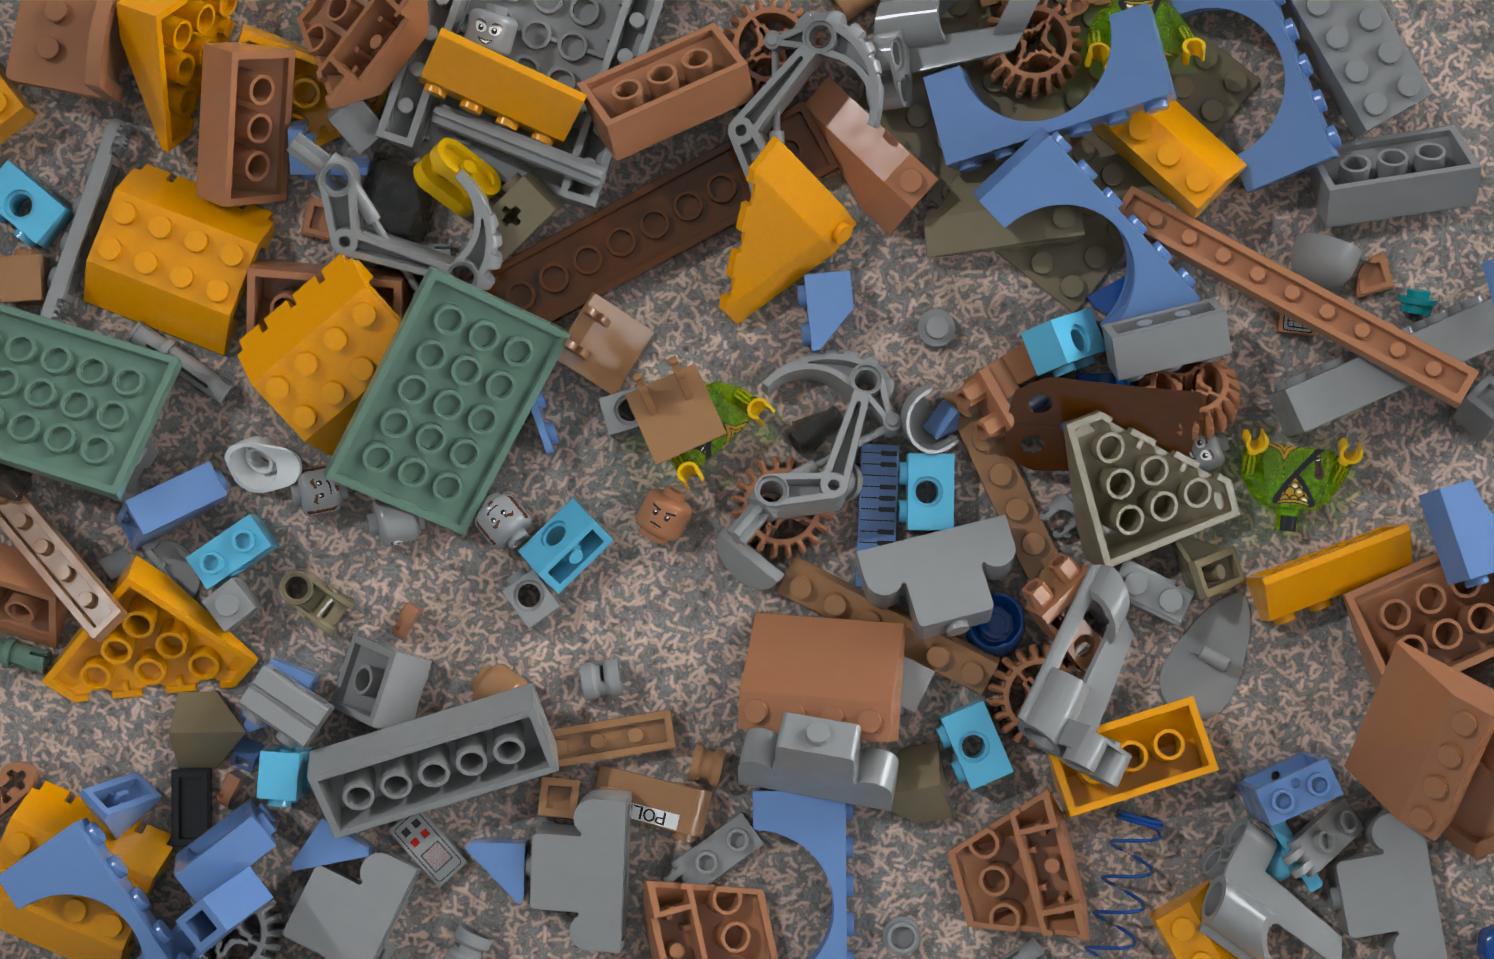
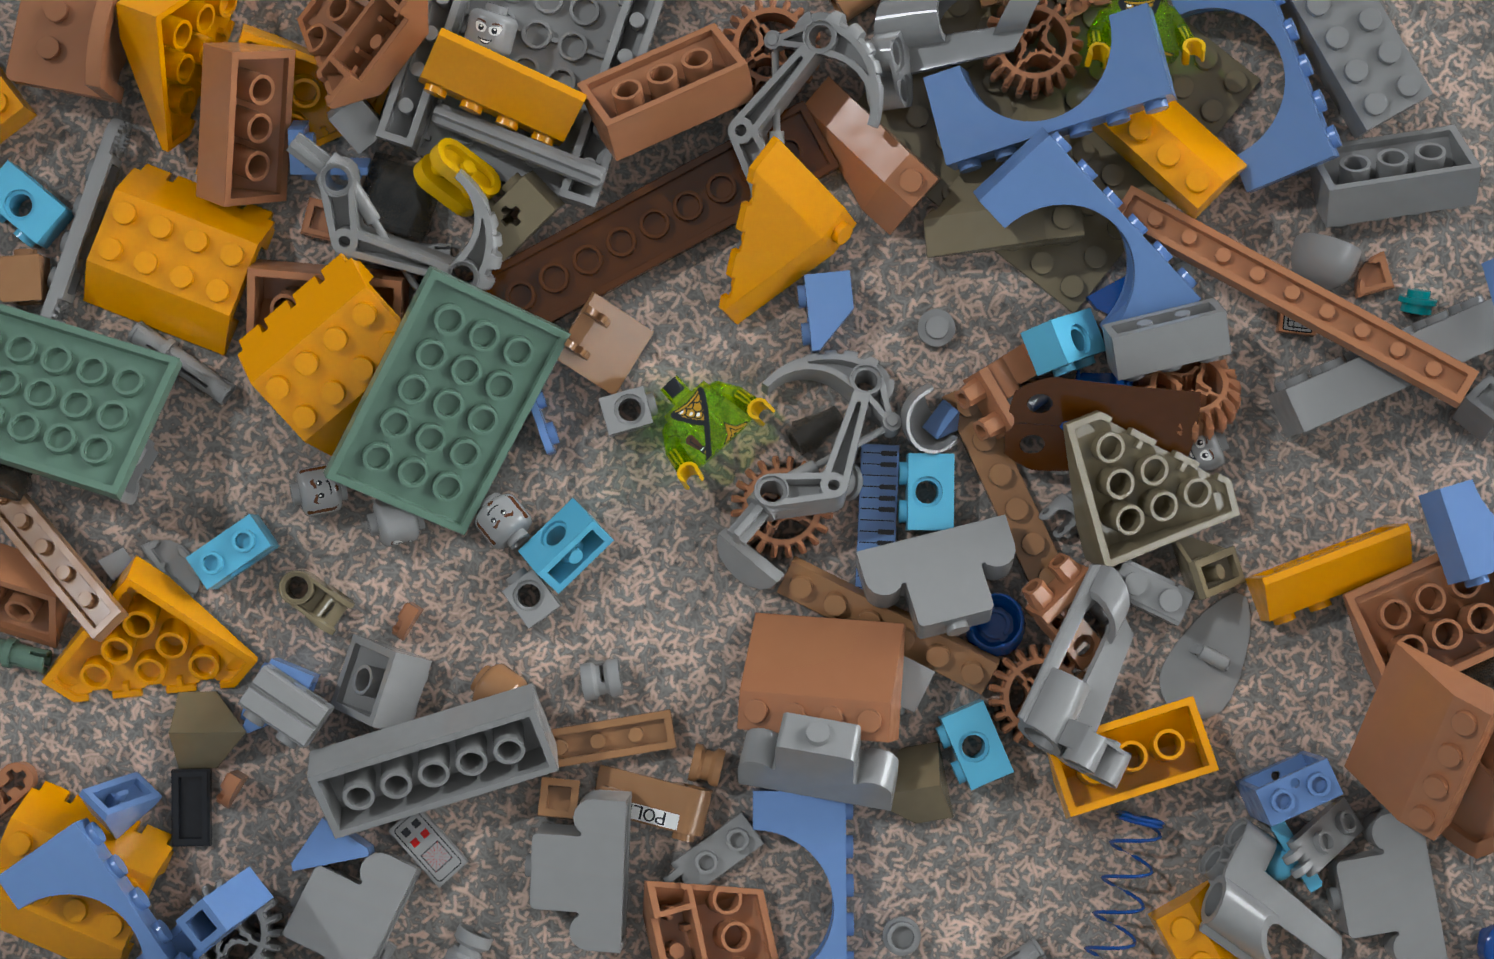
(171, 504): medium blue slope -> none
(226, 849): medium blue window -> none
(232, 604): light grey brick -> none
(247, 752): medium blue piece -> none
(258, 475): white piece -> none
(283, 775): medium azure brick -> none
(504, 862): medium blue slope -> none
(663, 514): nougat head -> none
(675, 412): medium nougat plate -> none
(1023, 874): nougat wedge -> none
(1293, 476): clear neon green torso -> none

